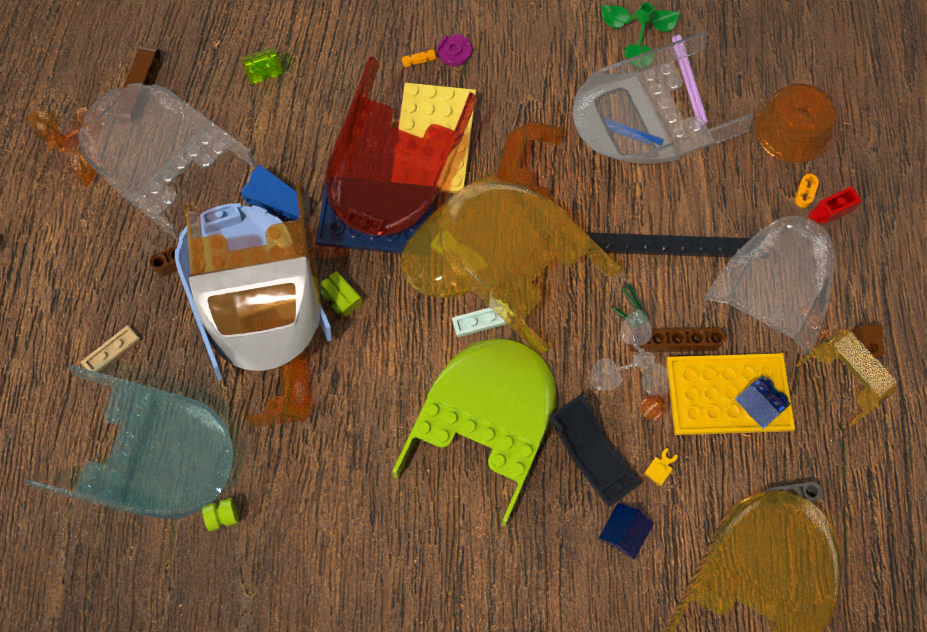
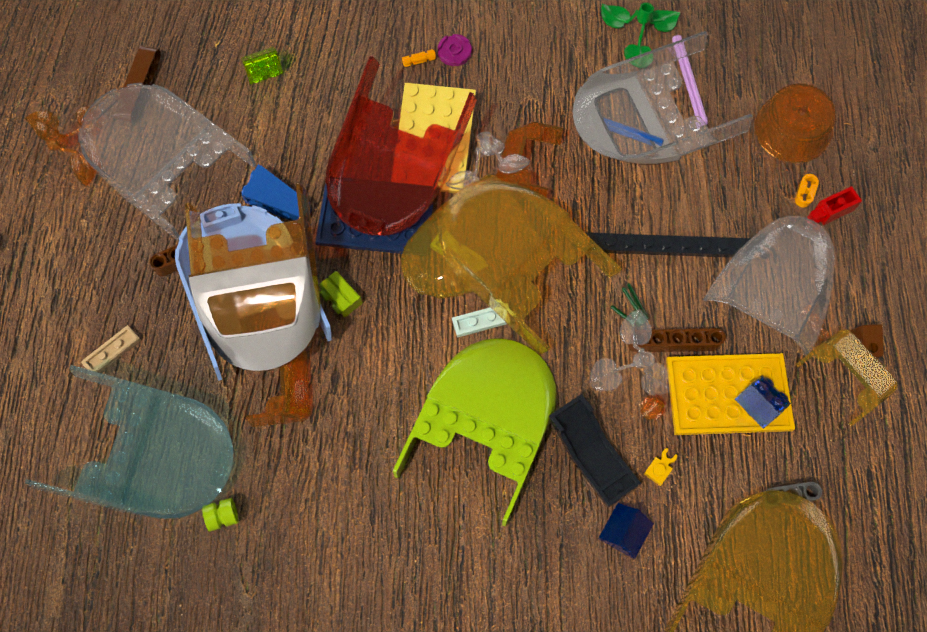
(486, 147): none -> clear plant

